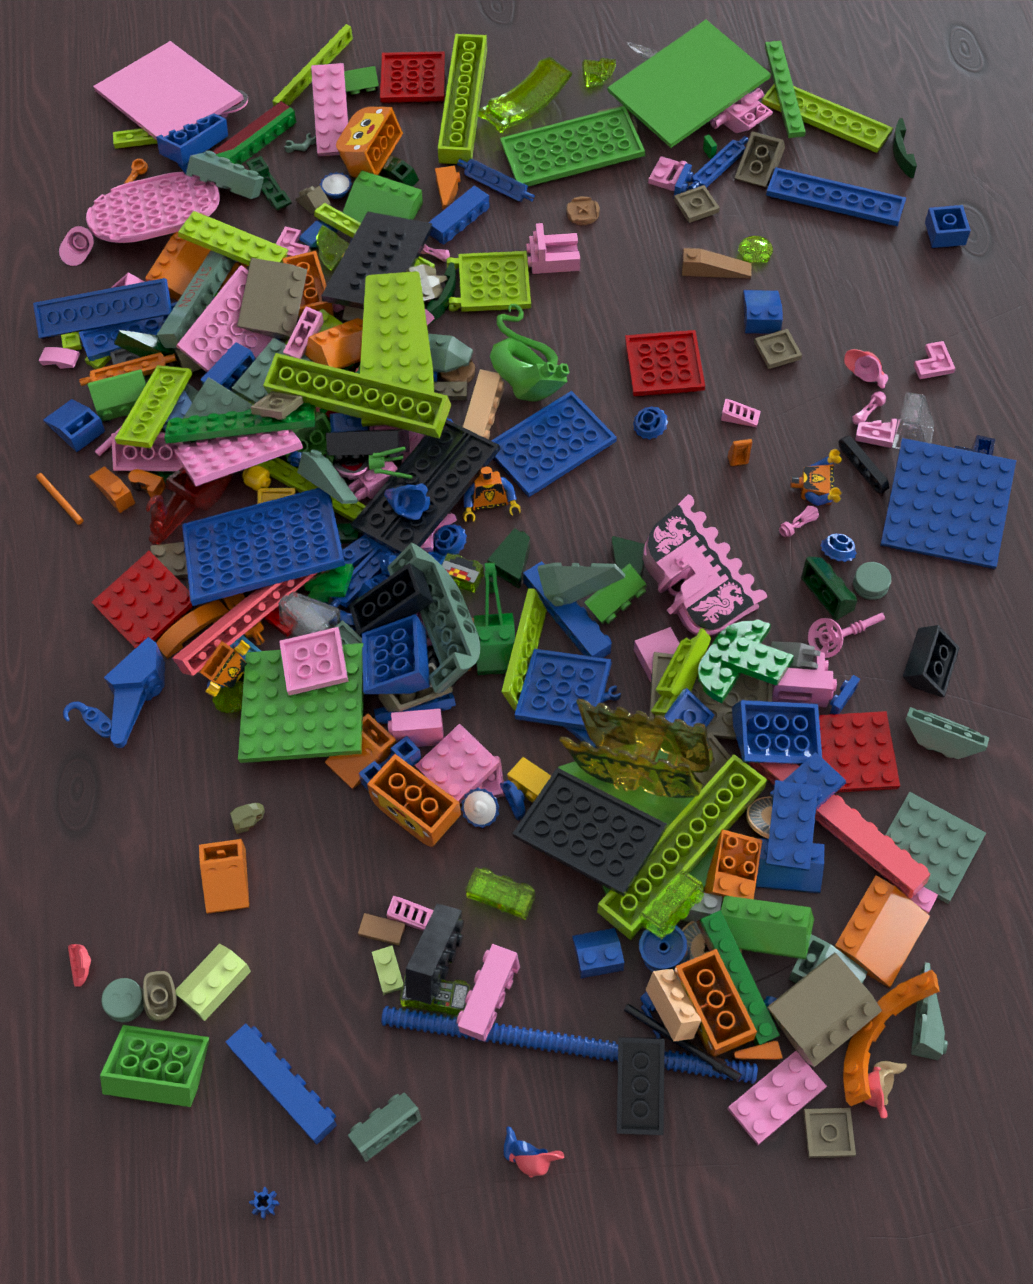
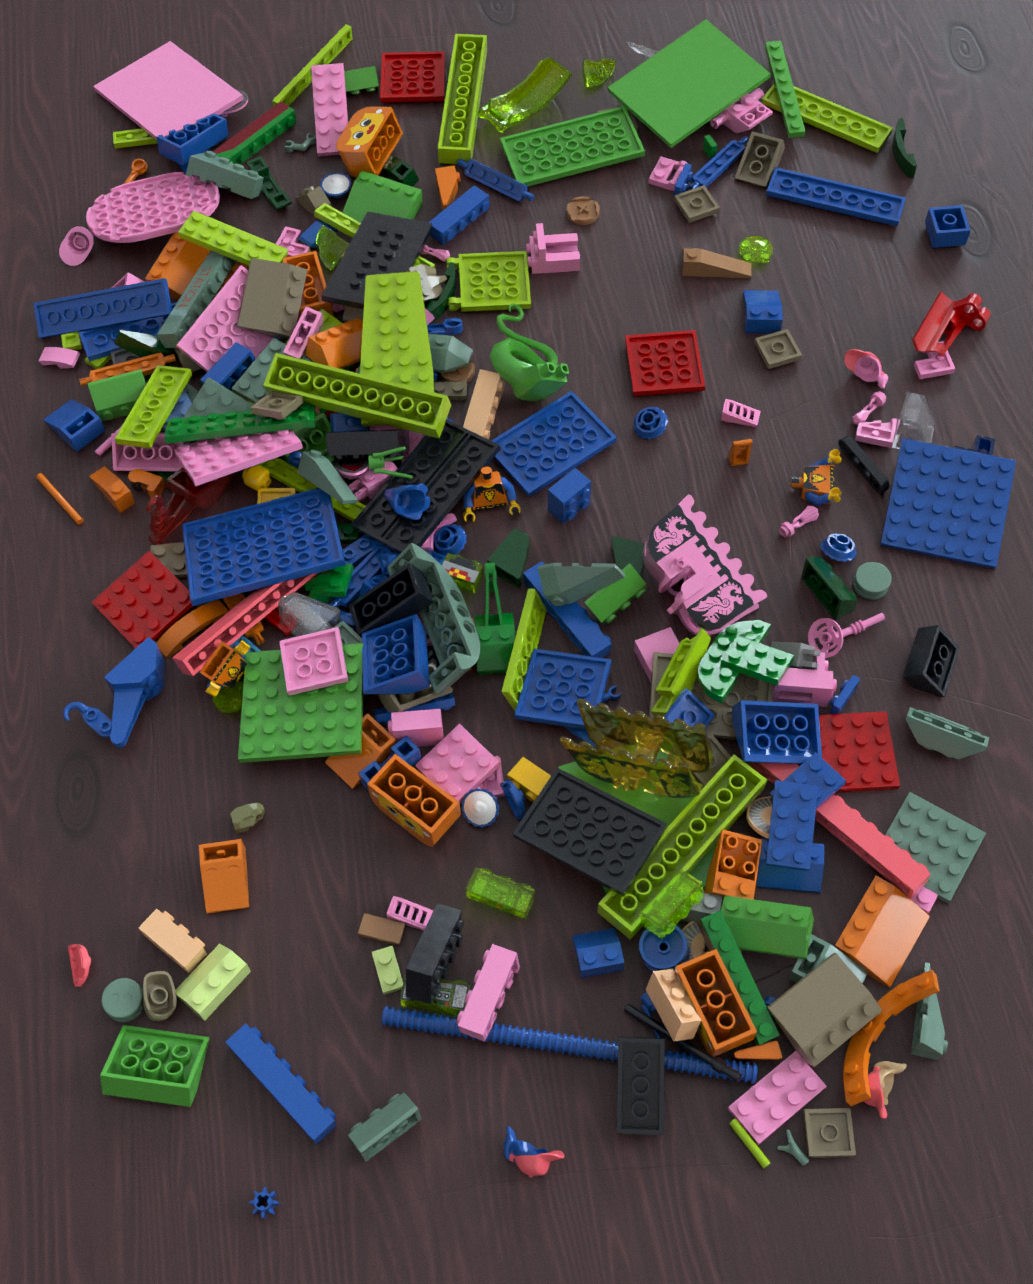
(173, 940): none -> light nougat brick
(449, 327): none -> blue piece
(569, 496): none -> blue brick
(750, 1144): none -> lime piece
(794, 1150): none -> sand green bar
(949, 318): none -> red panel

